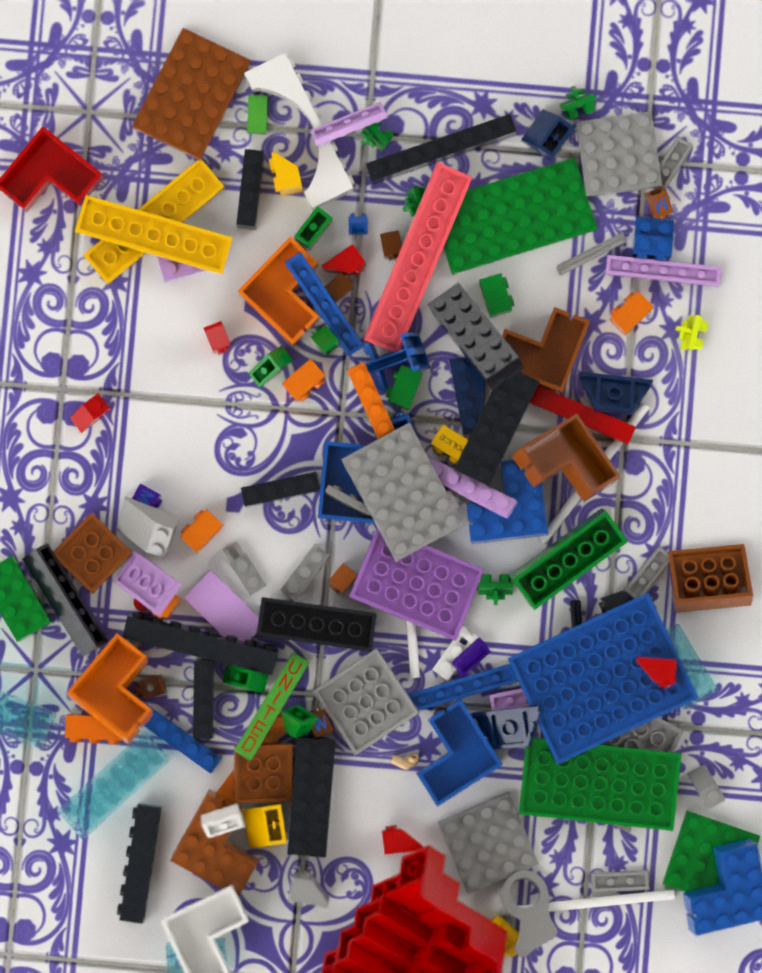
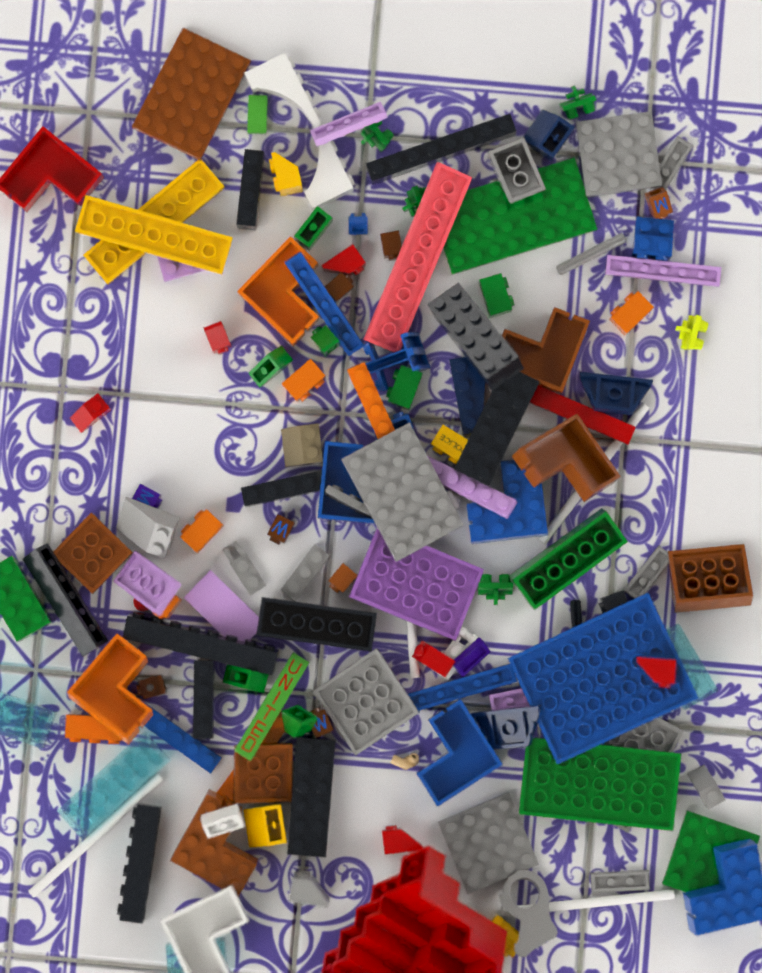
(95, 835): none -> white piece
(280, 529): none -> reddish brown brick
(302, 445): none -> dark tan slope
(433, 658): none -> red slope
(516, 170): none -> light grey slope

